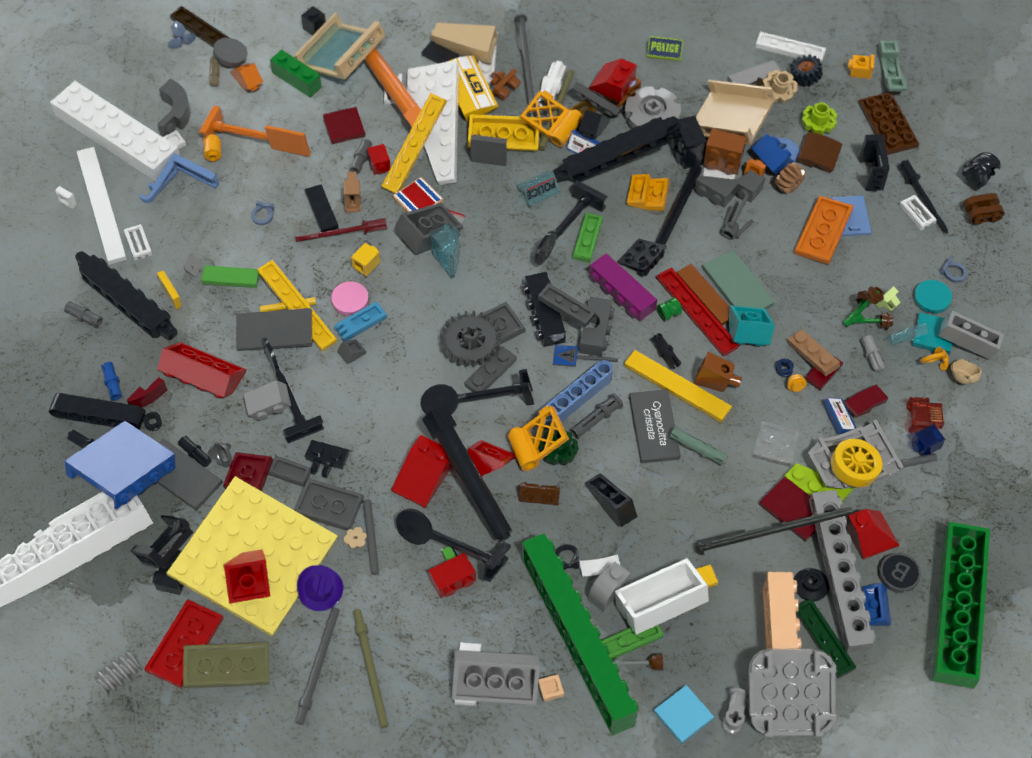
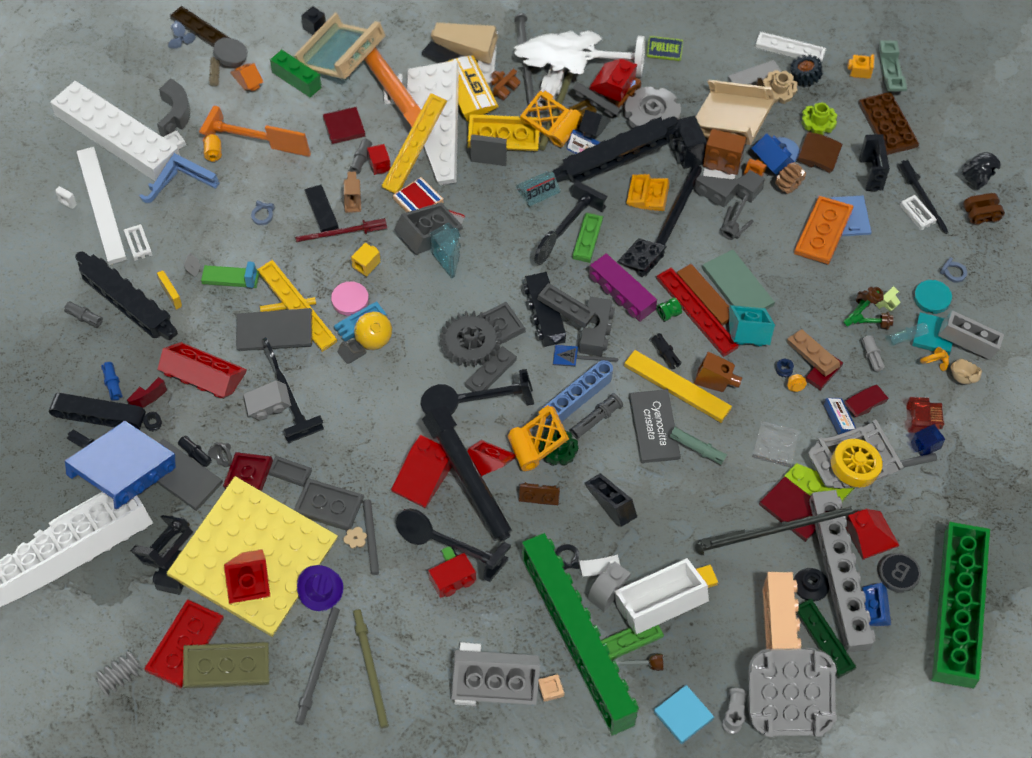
(250, 274): none -> dark azure tile
(327, 455): black hinge -> none
(373, 330): none -> yellow cylinder
(567, 52): none -> white plant

